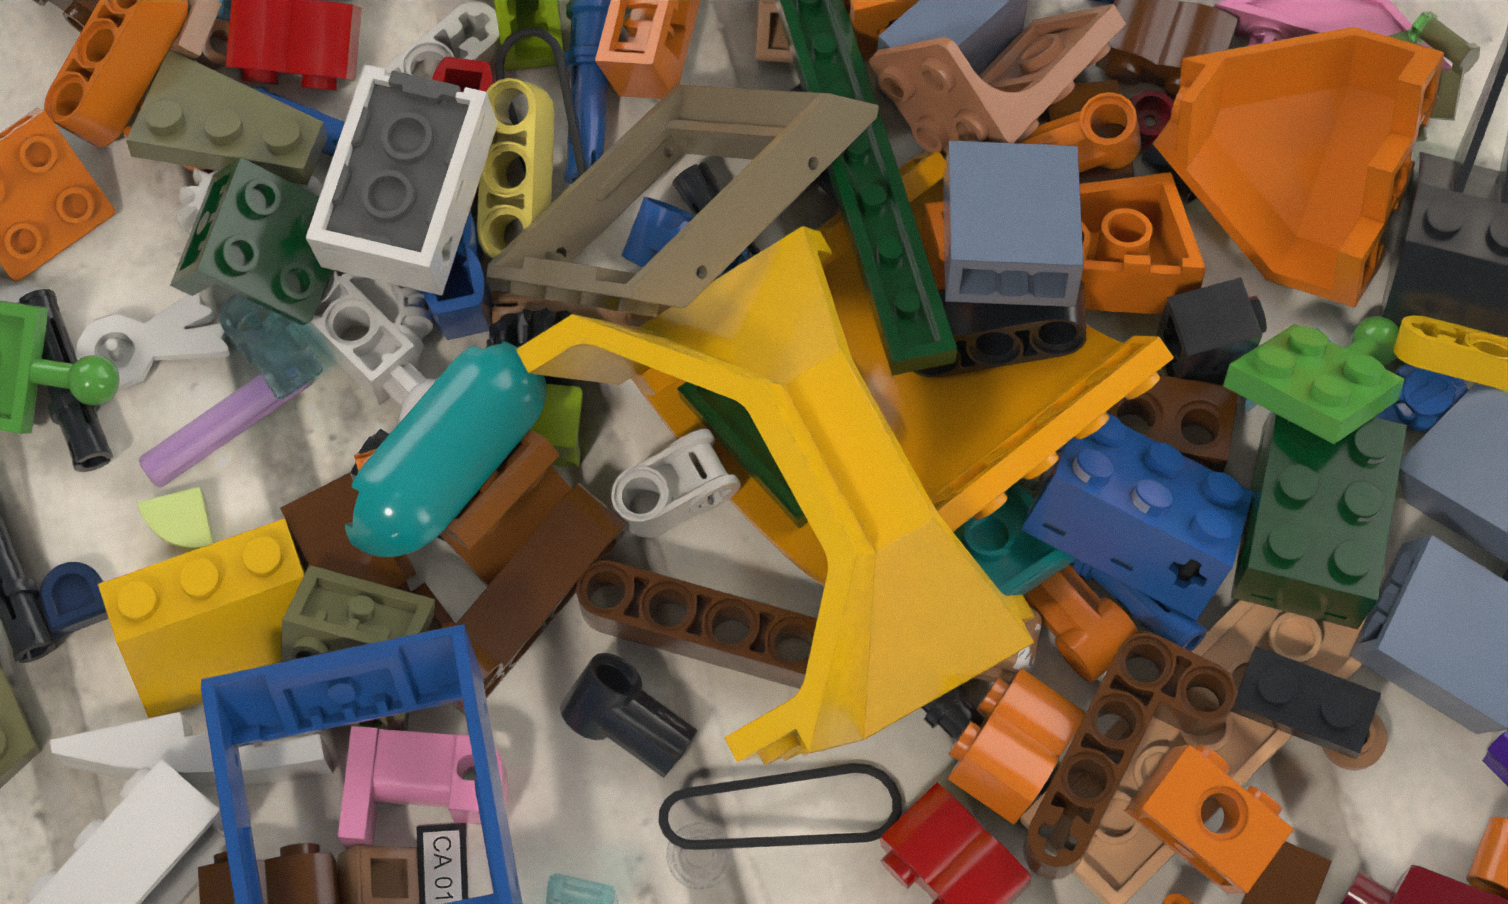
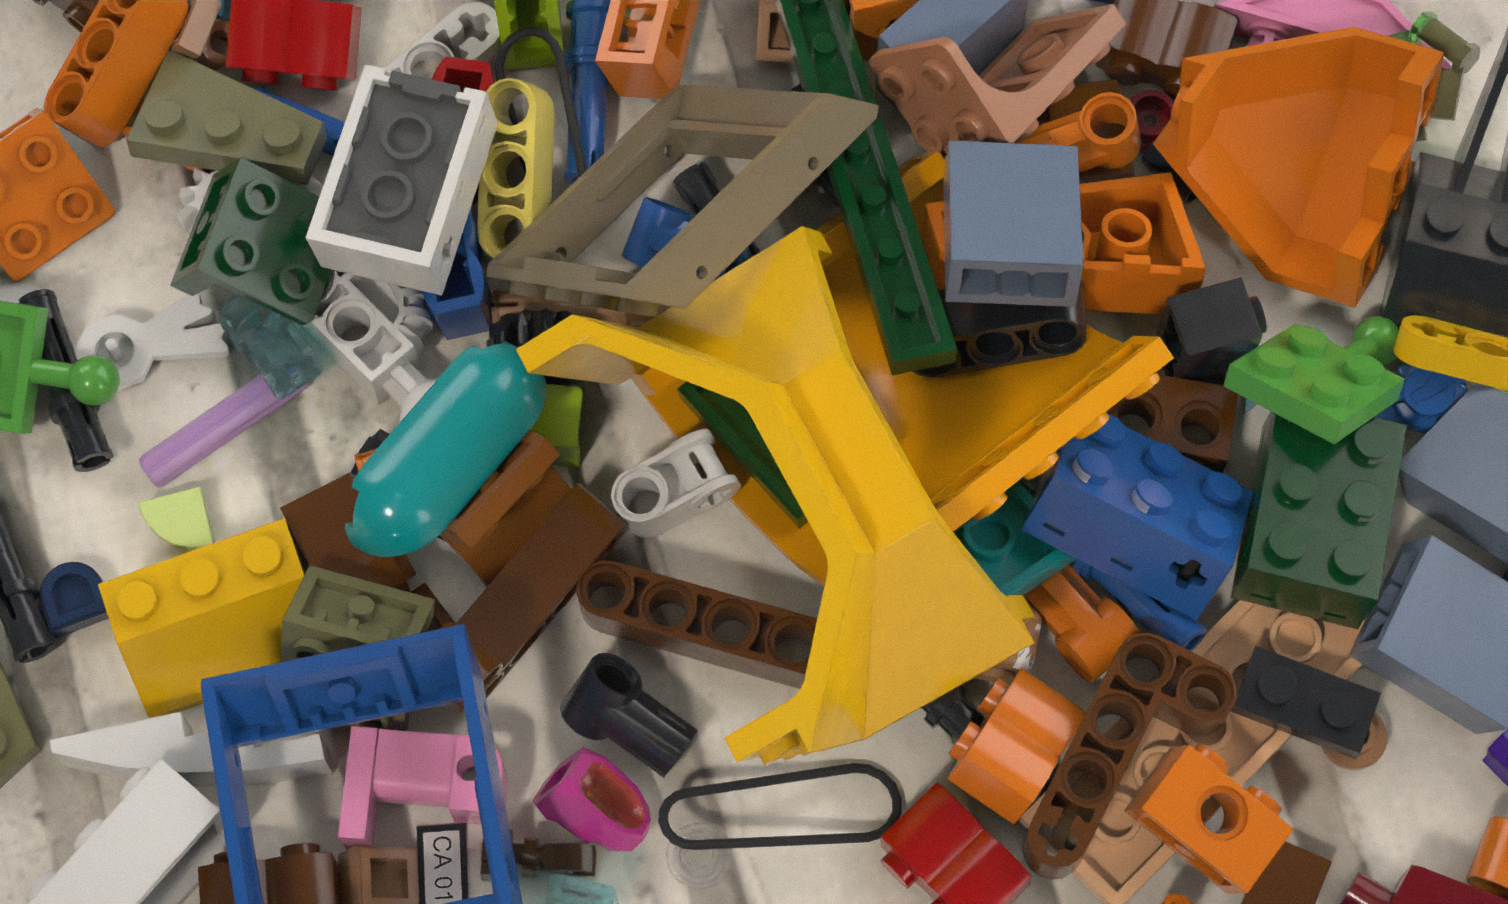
(552, 858): none -> dark brown piece
(595, 802): none -> dark pink rock

